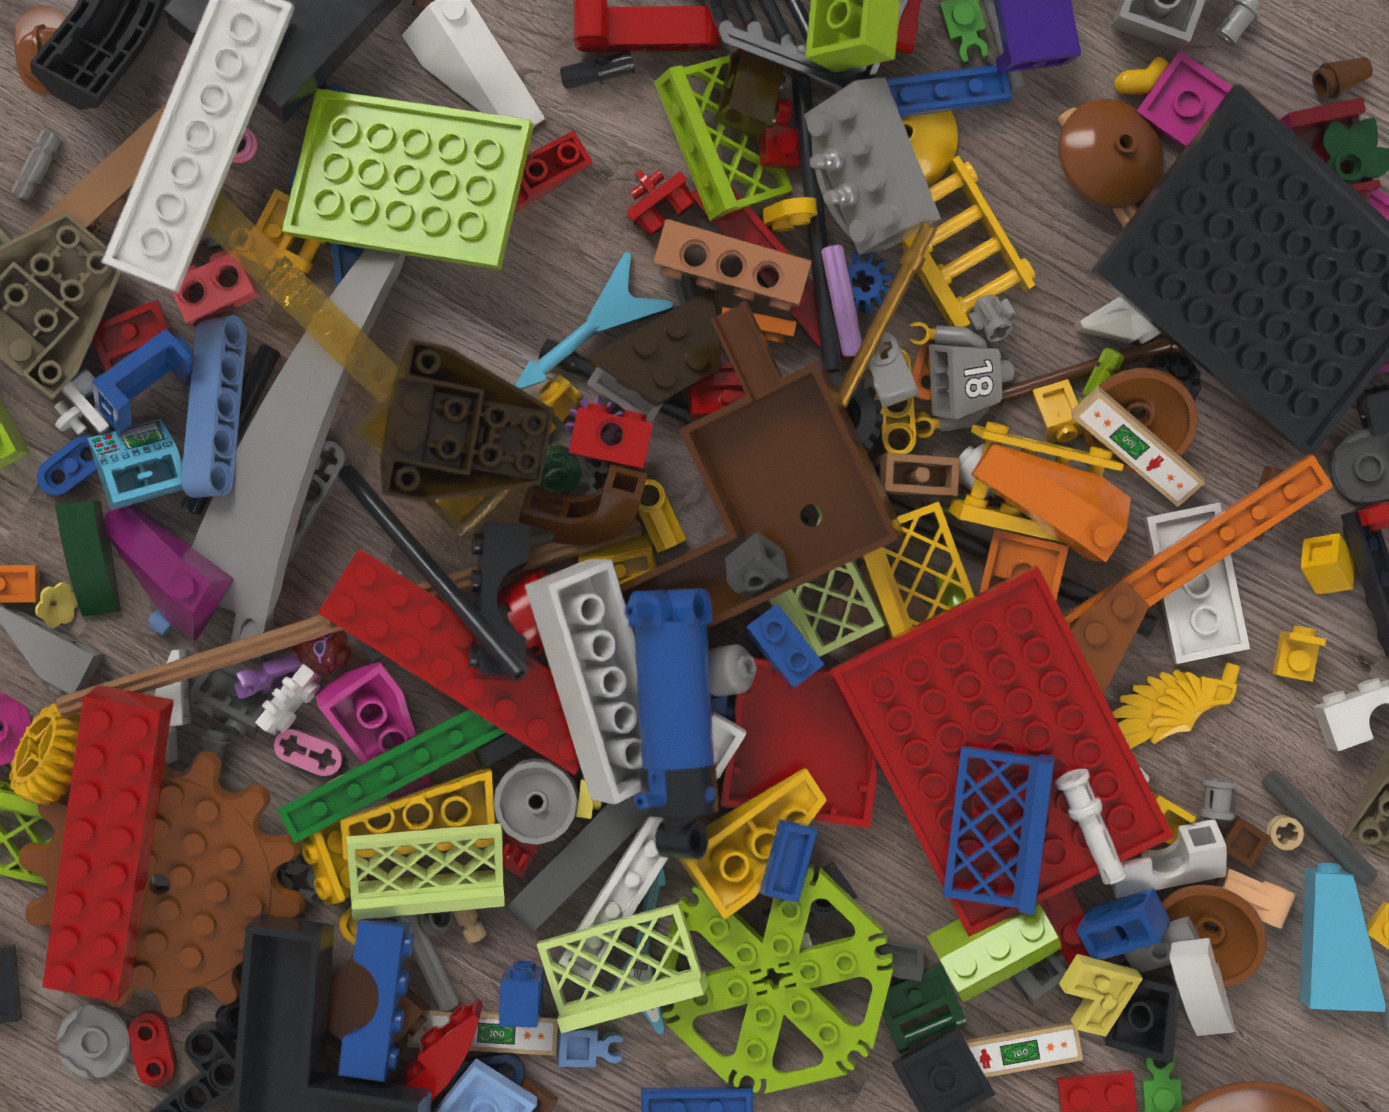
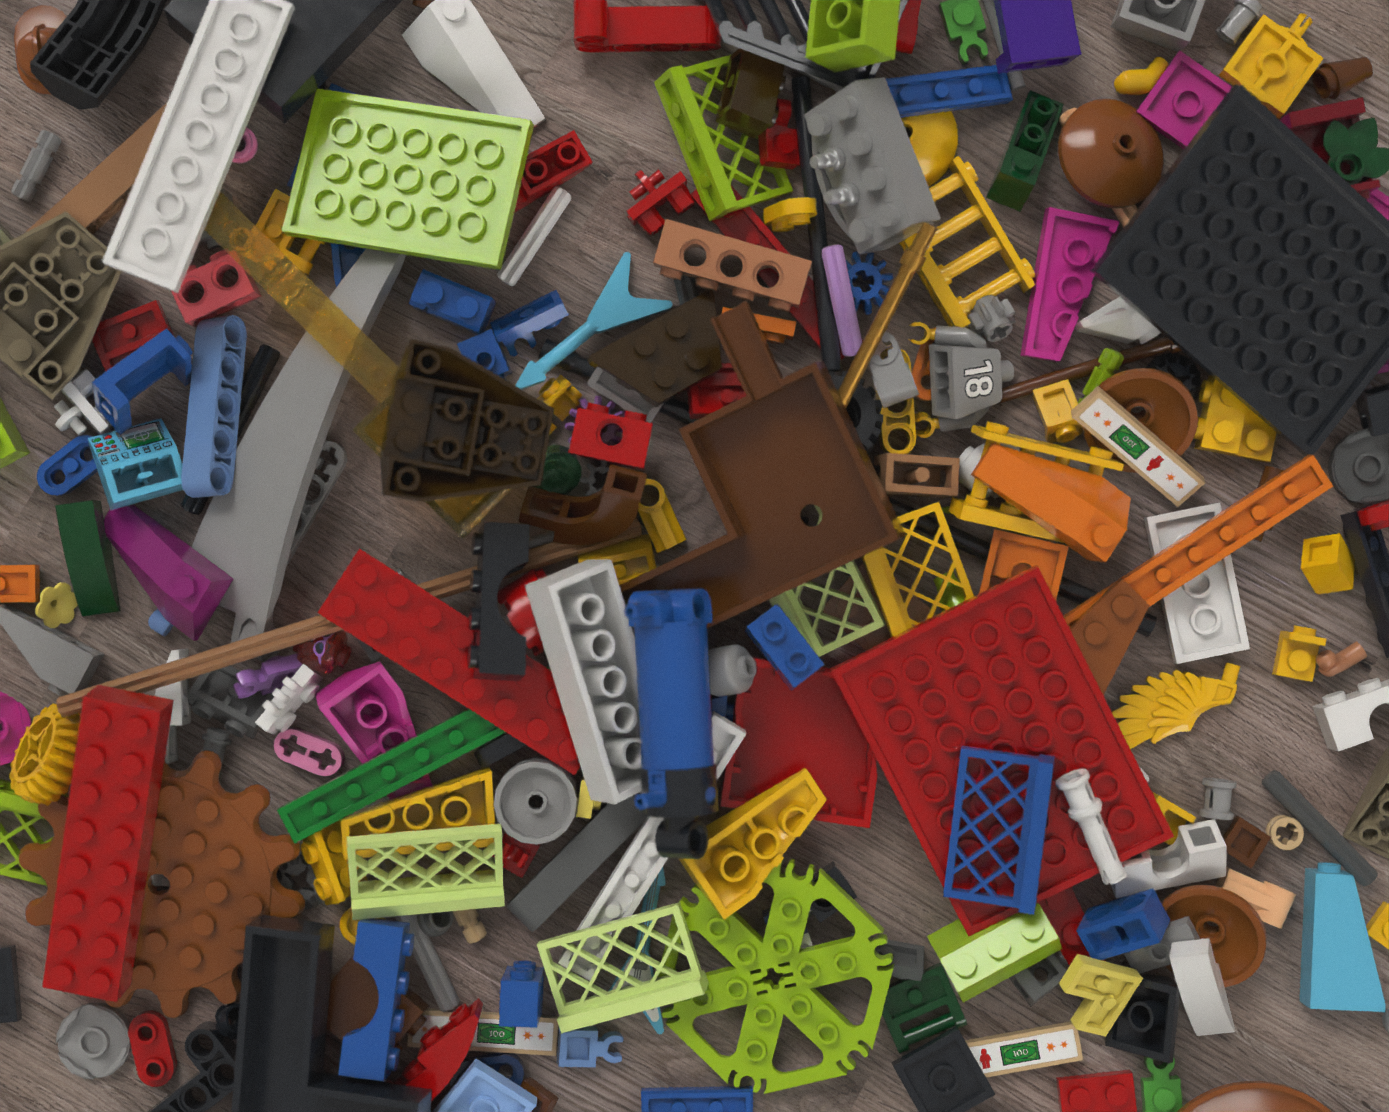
(433, 574): black piece -> none
(452, 302): none -> blue brick
(486, 352): none -> blue brick
(534, 236): none -> white axle
(541, 313): none -> blue plate
(597, 70): black axle -> none
(755, 565): dark grey brick -> none
(788, 860): blue tile -> none
(1025, 151): none -> dark green slope
(1066, 254): none -> dark pink wing
(1230, 426): none -> yellow plate
(1273, 63): none -> yellow plate
(1332, 663): none -> nougat arm

